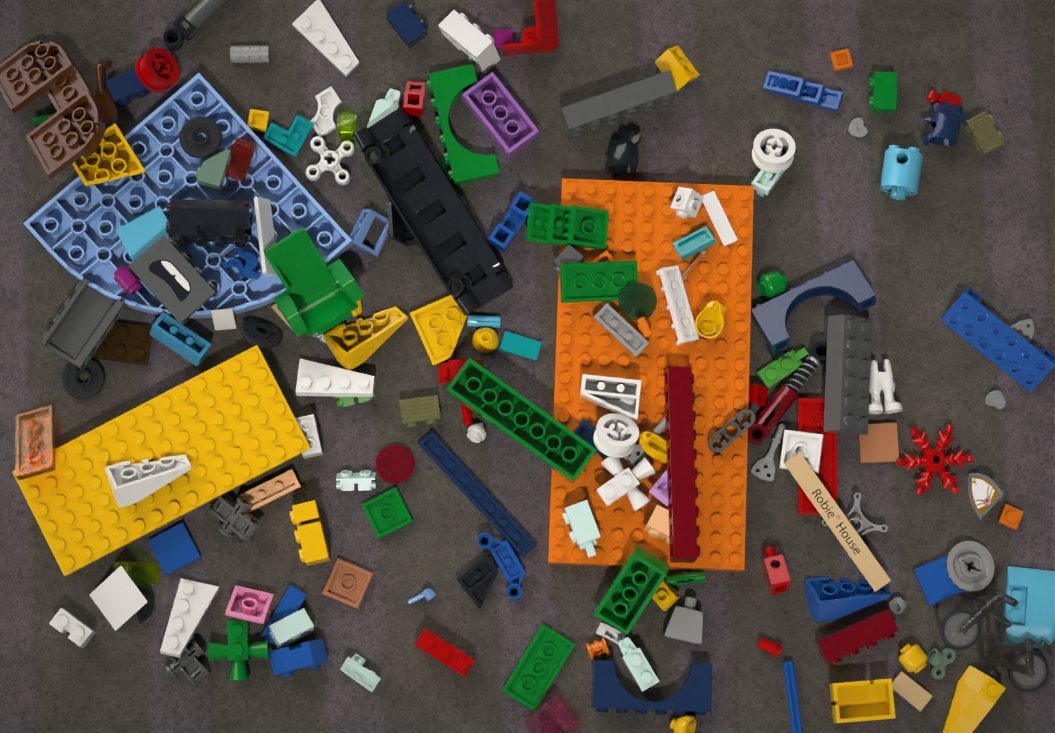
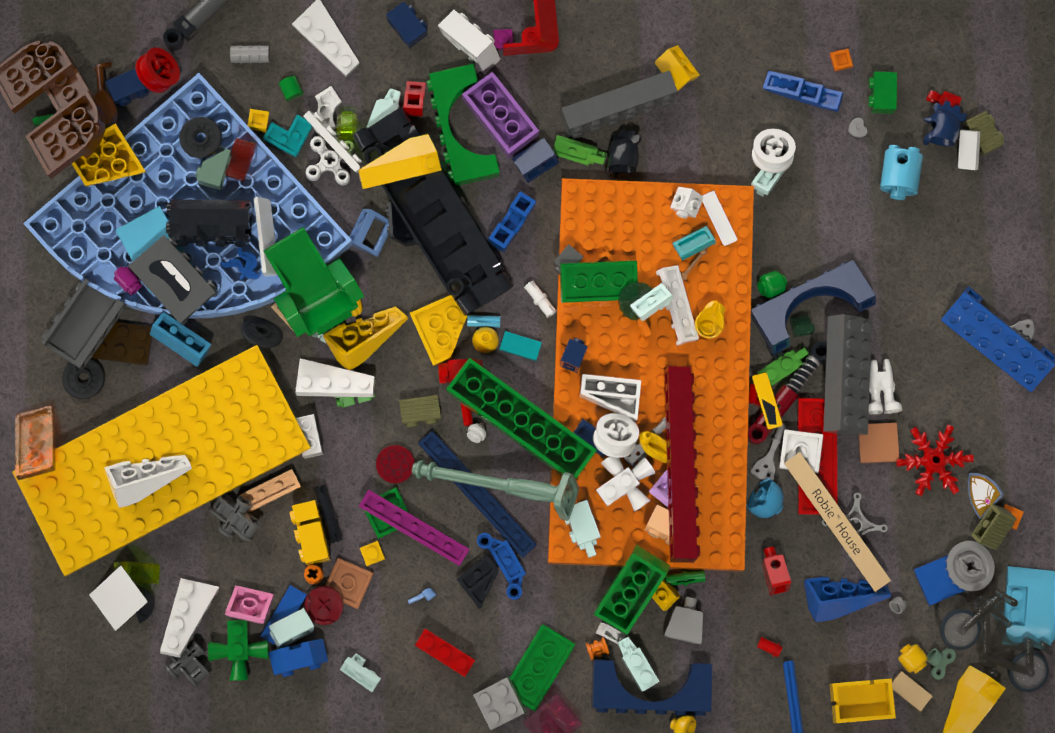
(79, 632): white brick -> none
(174, 549): blue tile -> none
(223, 319): white sticker -> none
(290, 88): none -> green brick
(311, 580): none -> orange bush
(324, 605): none -> dark red tile
(329, 135): none -> white wing
(330, 522): none -> black pin
(347, 479): light aqua hinge -> none
(372, 553): none -> yellow plate
(408, 160): none -> yellow wedge
(413, 527): none -> magenta plate
(499, 703): none -> light grey plate
(535, 160): none -> brick
(540, 299): none -> white pin
(562, 495): none -> sand green piece
(567, 225): green slope -> none
(573, 355): none -> dark blue brick
(578, 151): none -> bright green hinge
(621, 330): light grey plate -> none
(651, 302): none -> light aqua hinge
(745, 425): dark grey beam -> none
(767, 400): none -> yellow sticker
(767, 500): none -> dark azure cylinder
(801, 326): none -> clear green bracket
(857, 636): dark red brick -> none
(969, 149): none -> white tile
(994, 527): none -> olive brick
(996, 399): light grey piece -> none

